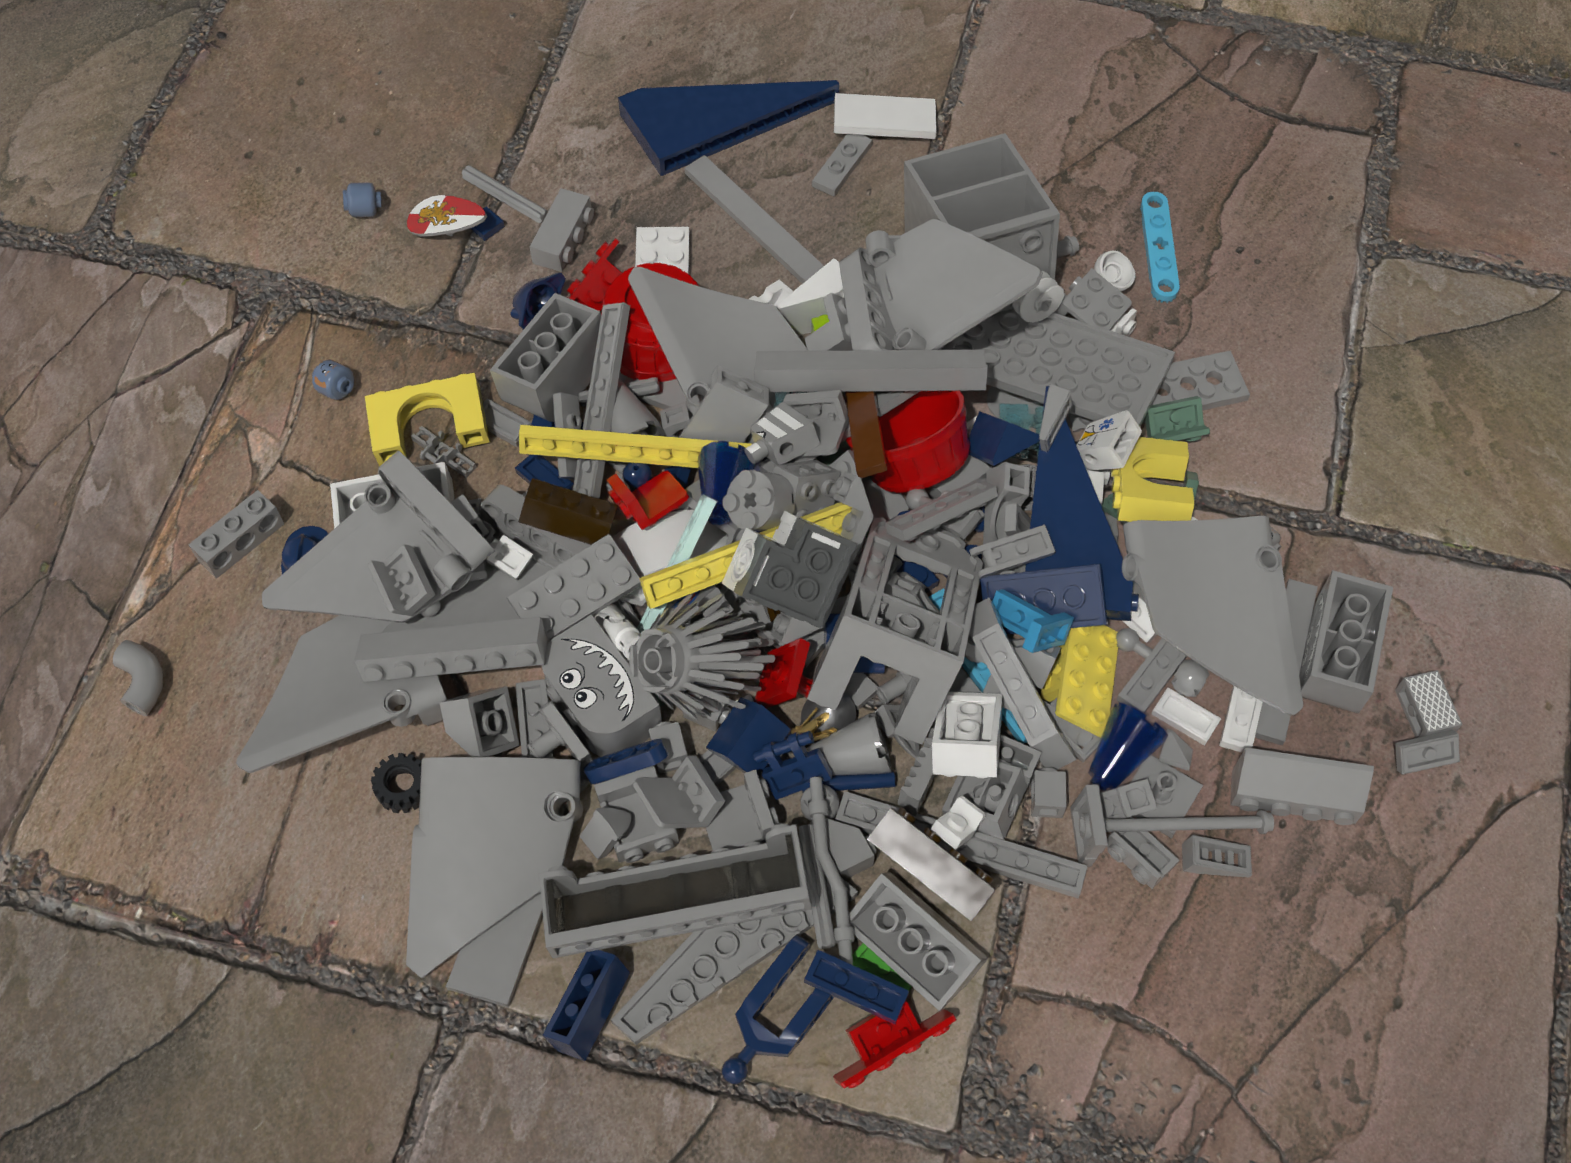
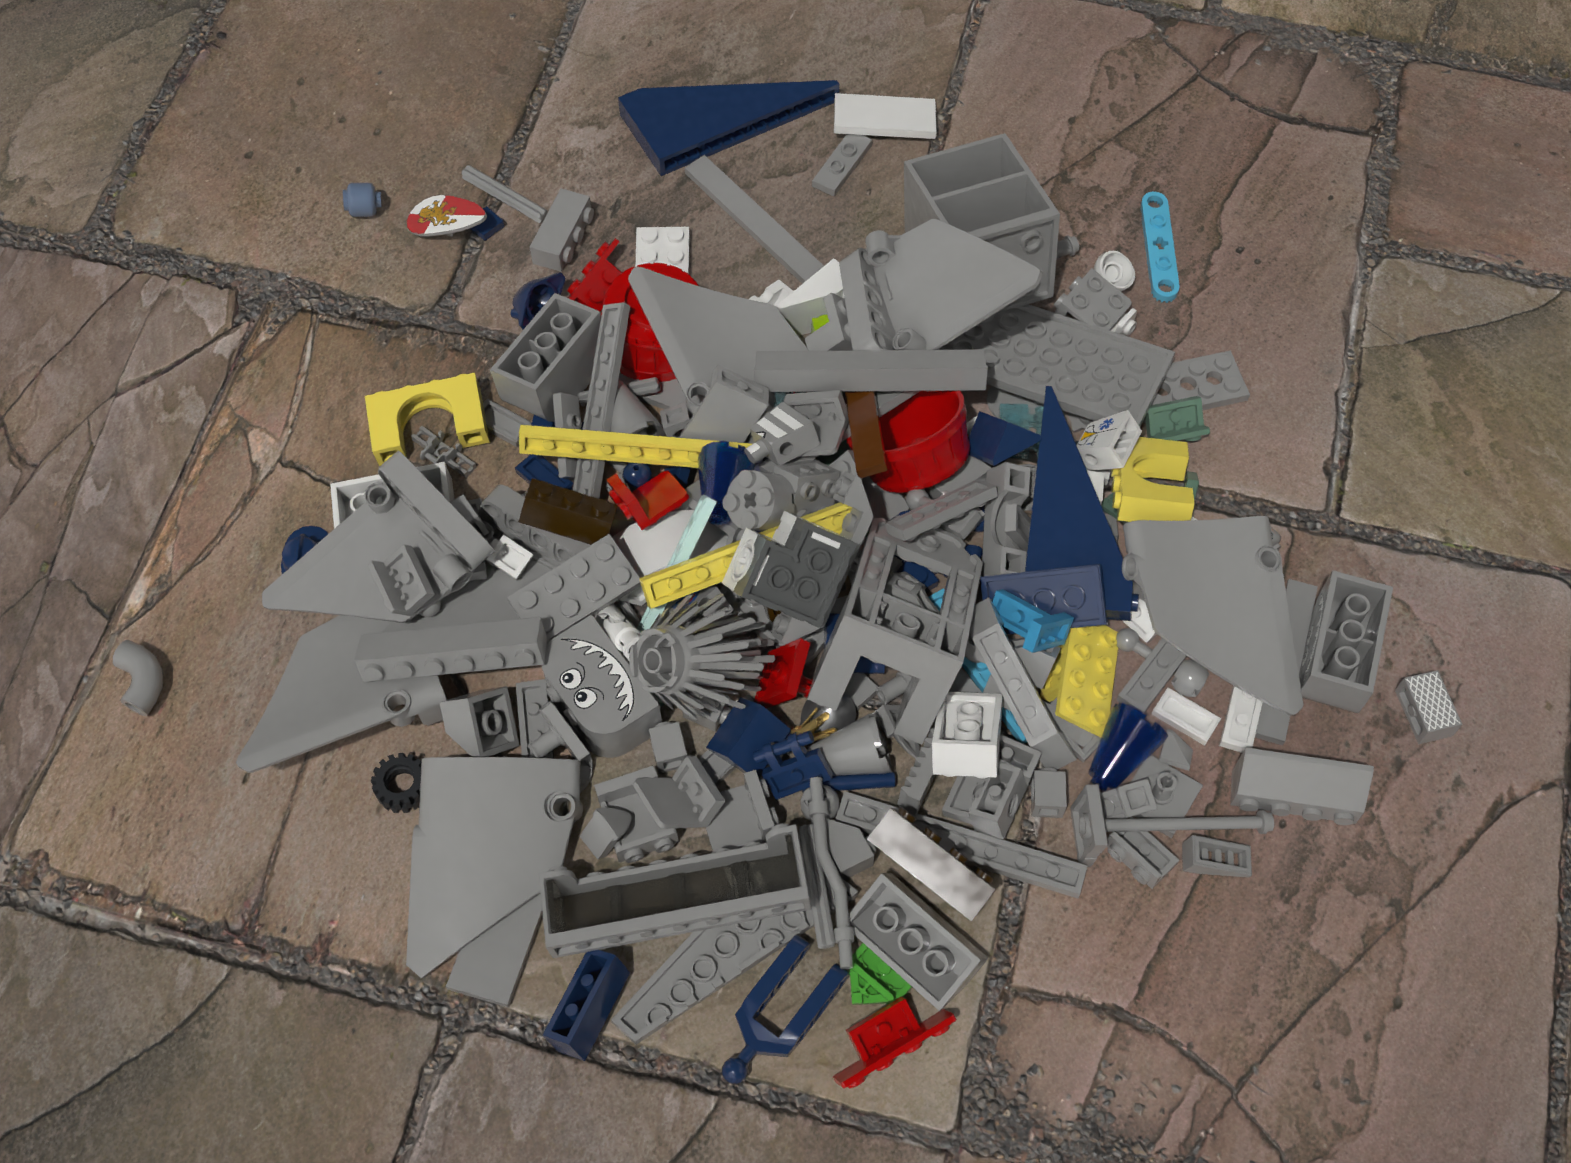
(236, 534): light grey brick -> none
(333, 379): sand blue head -> none
(626, 761): dark blue beam -> none
(856, 986): dark blue plate -> none
(959, 823): white bracket -> none
(1014, 550): light grey hinge -> none
(1040, 301): white piece -> none
(1055, 411): light grey slope -> none
(1427, 752): light grey plate -> none

